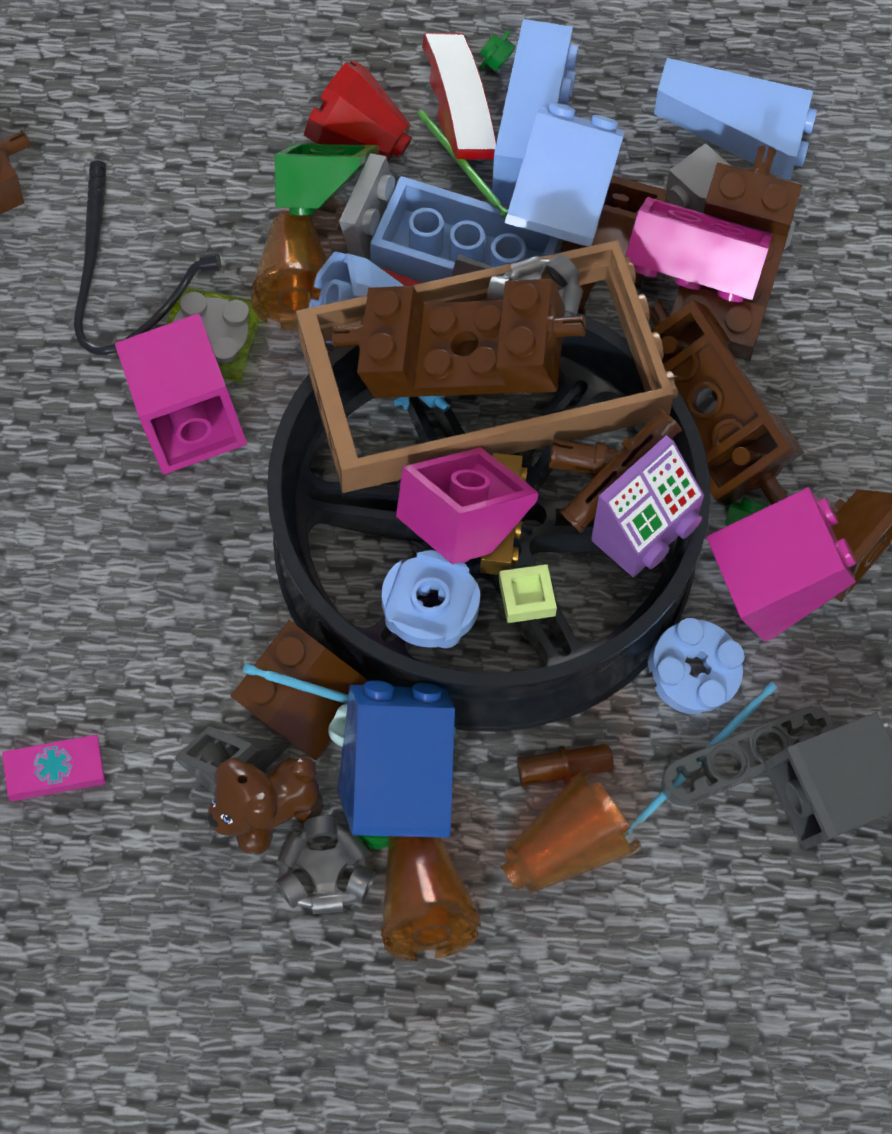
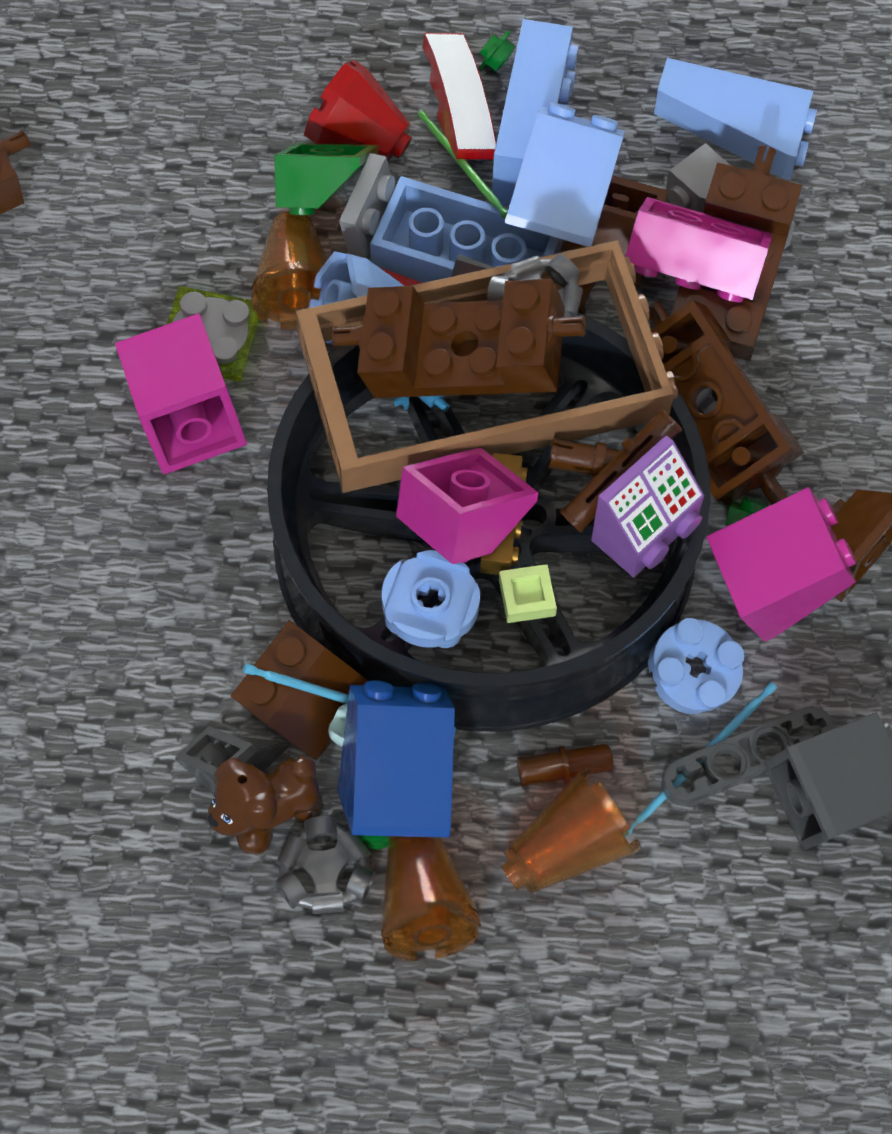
(53, 768): dark pink tile -> none
(94, 215): black piece -> none

